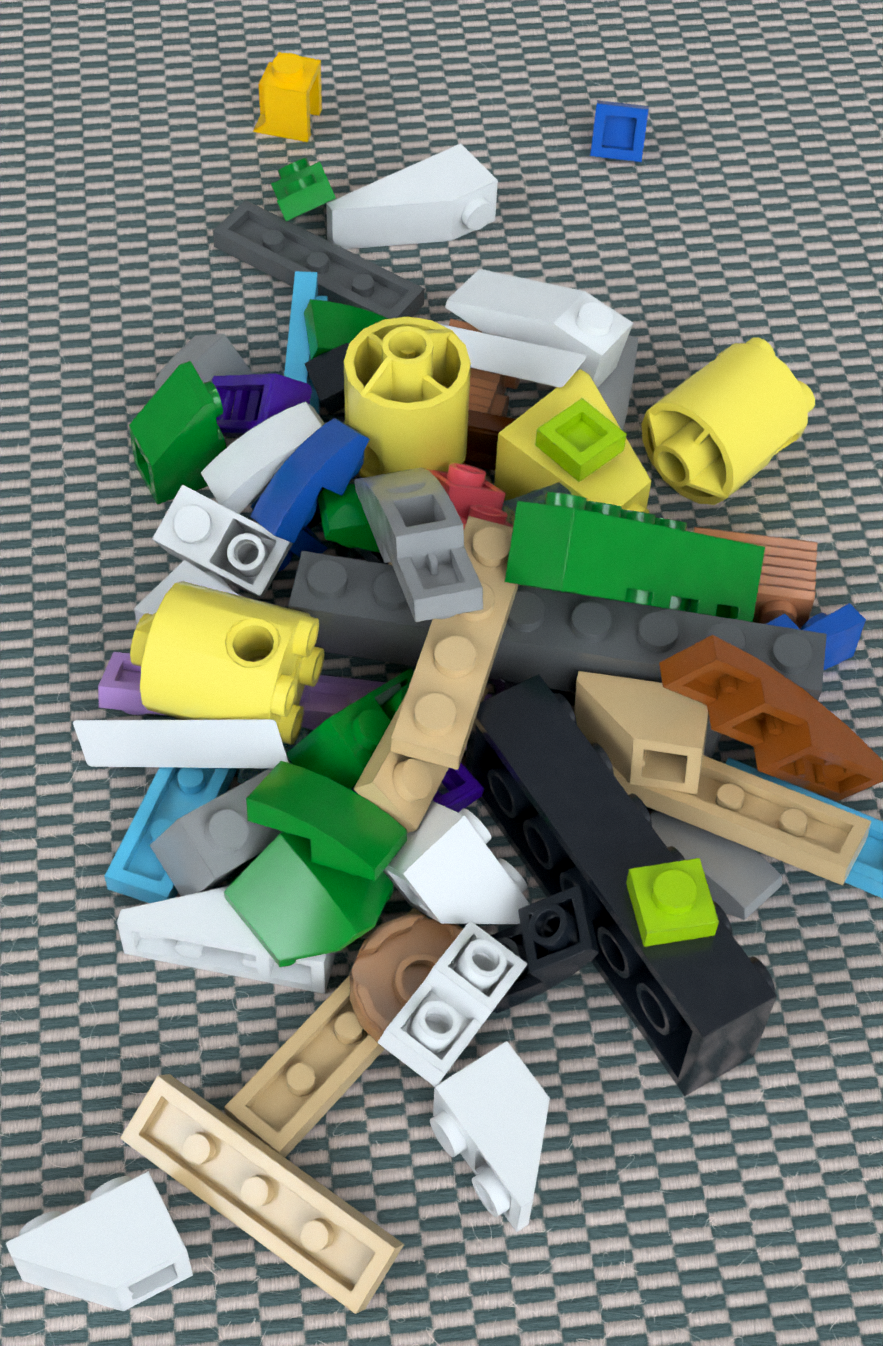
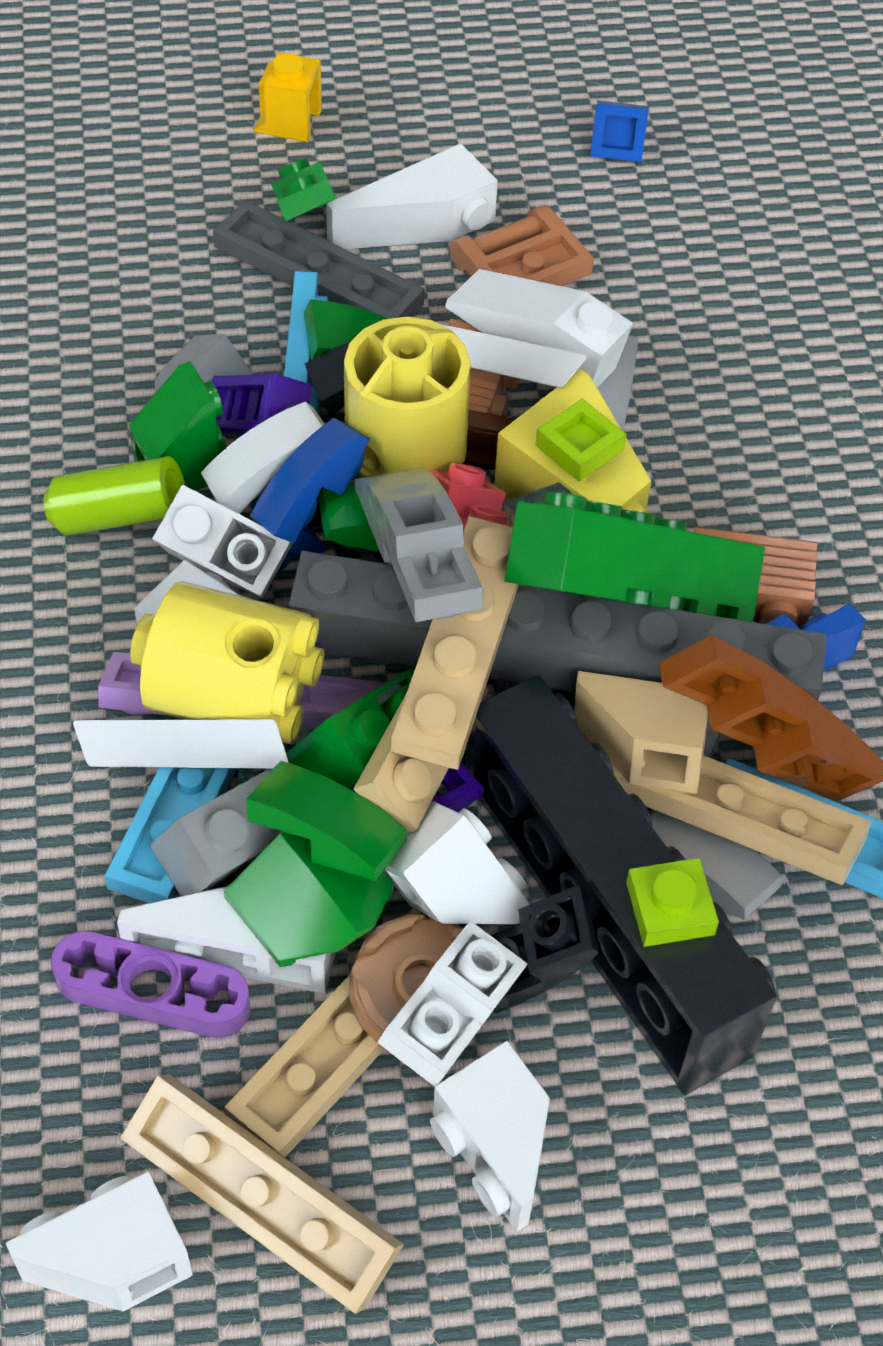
(97, 990): none -> medium lavender beam
(112, 496): none -> lime brick
(530, 249): none -> nougat plate
(726, 422): light yellow cylinder -> none

